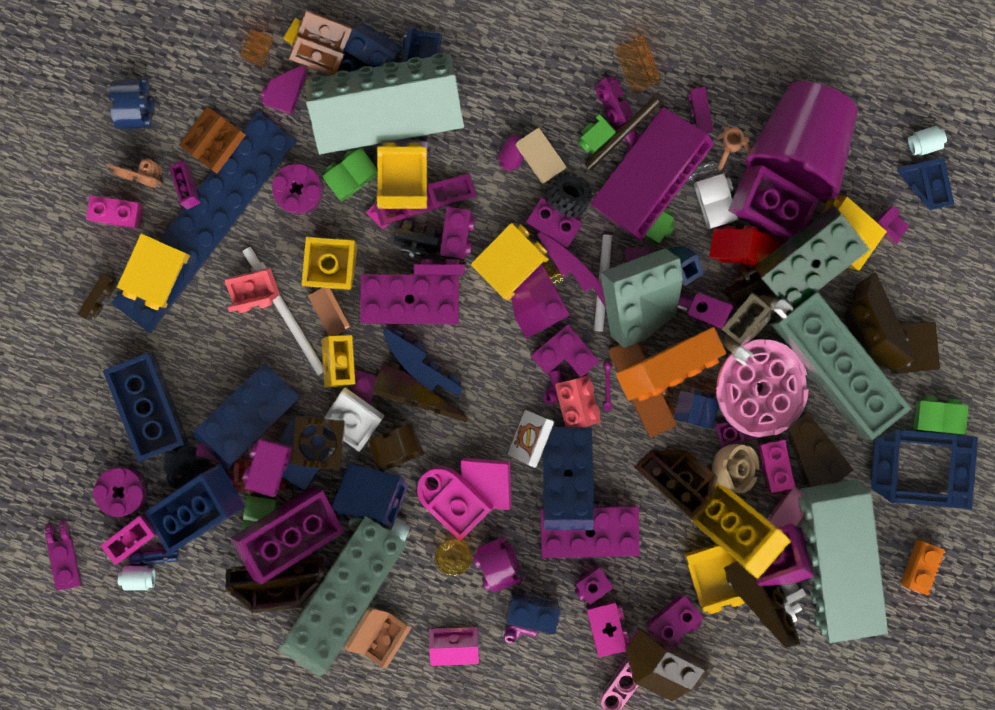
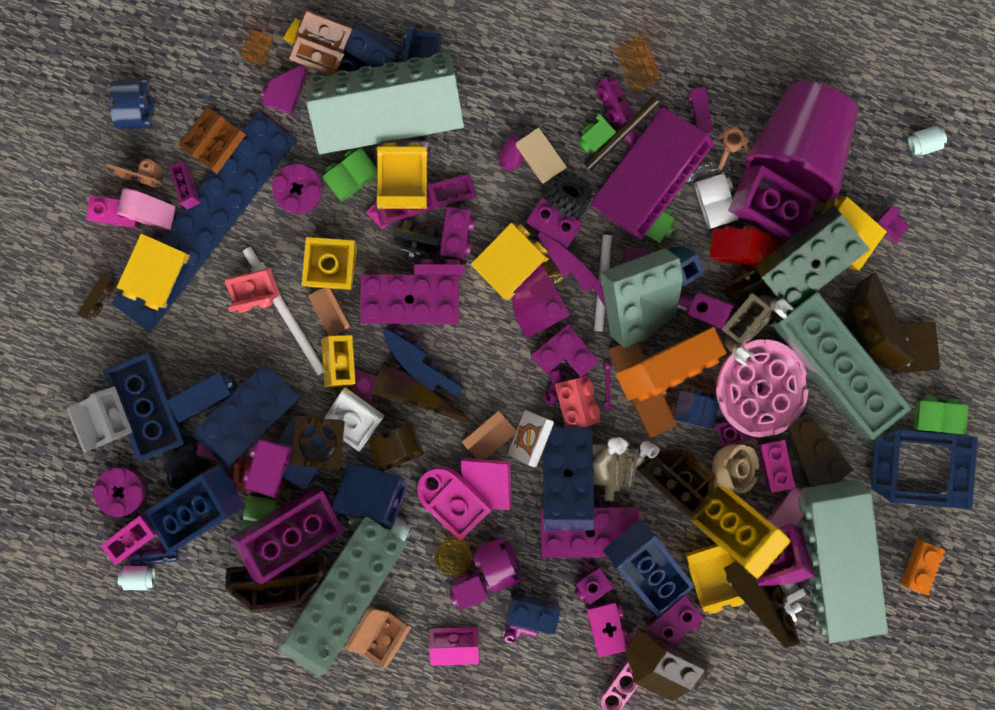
(62, 557): magenta hinge -> none
(99, 419): none -> light grey panel
(146, 209): none -> bright pink beam
(202, 396): none -> dark blue brick
(468, 590): none -> magenta brick
(489, 436): none -> nougat panel
(616, 464): none -> dark tan torso
(648, 568): none -> dark blue brick
(929, 182): dark blue wing -> none

